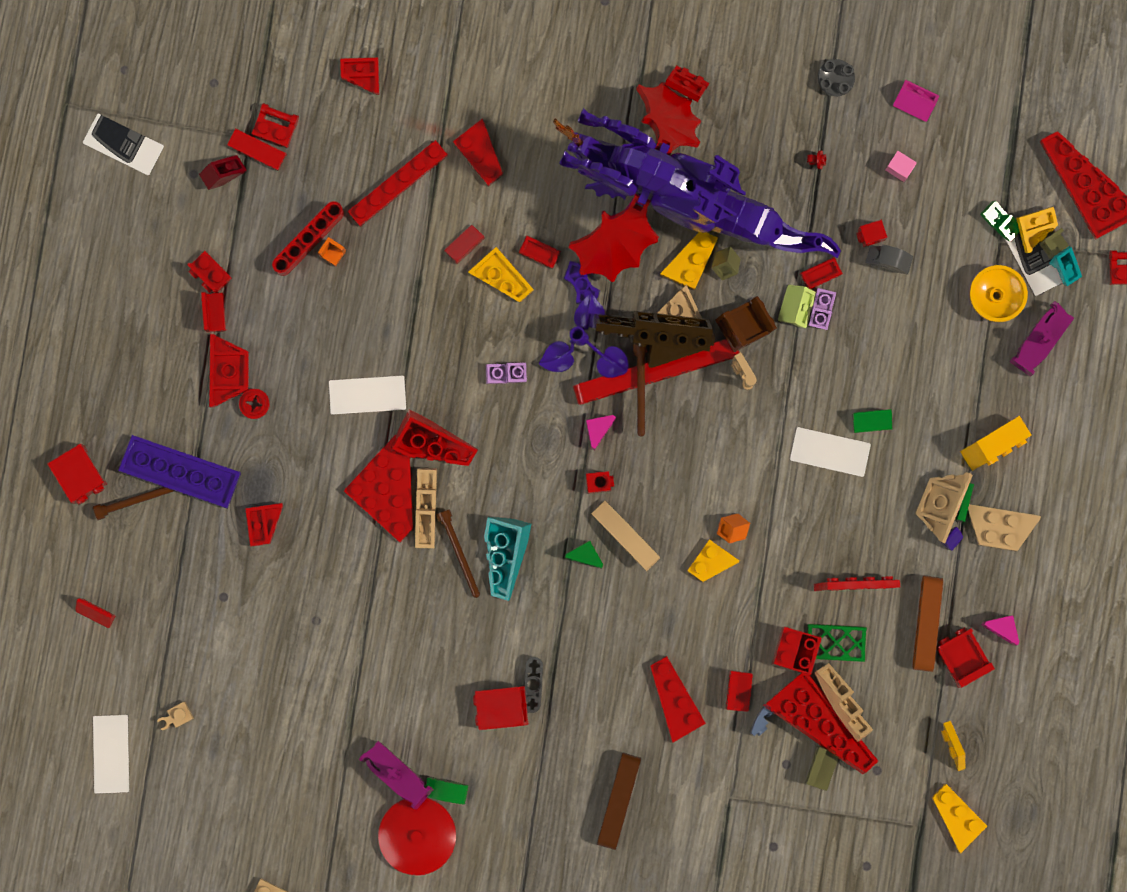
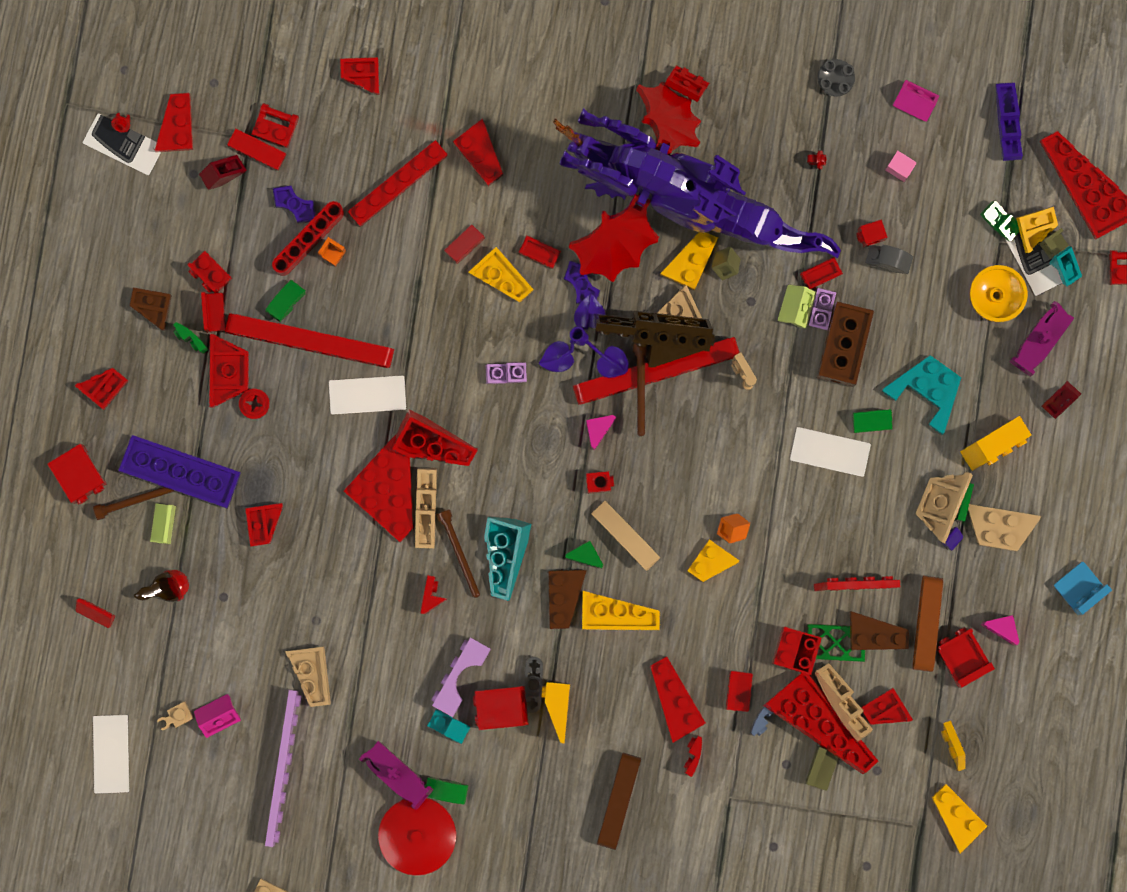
(103, 387): none -> red wing
(120, 123): none -> red plate
(151, 305): none -> reddish brown wing
(163, 523): none -> yellowish green panel
(167, 586): none -> piece
(177, 125): none -> red wing
(186, 334): none -> green slope
(216, 716): none -> dark pink panel
(281, 775): none -> lavender plate
(285, 300): none -> green slope
(287, 199): none -> dark purple tile
(309, 340): none -> red beam
(312, 674): none -> tan wing
(429, 601): none -> red slope
(448, 698): none -> lavender arch
(449, 726): none -> teal slope
(556, 701): none -> yellow slope
(563, 596): none -> reddish brown wing
(613, 614): none -> yellow wing
(695, 748): none -> red slope
(746, 324): reddish brown panel -> none
(857, 340): none -> reddish brown brick
(874, 634): none -> reddish brown wing
(886, 709): none -> red wing
(932, 382): none -> teal wing
(1008, 121): none -> dark purple slope
(1061, 399): none -> dark red tile
(1081, 588): none -> dark azure bracket

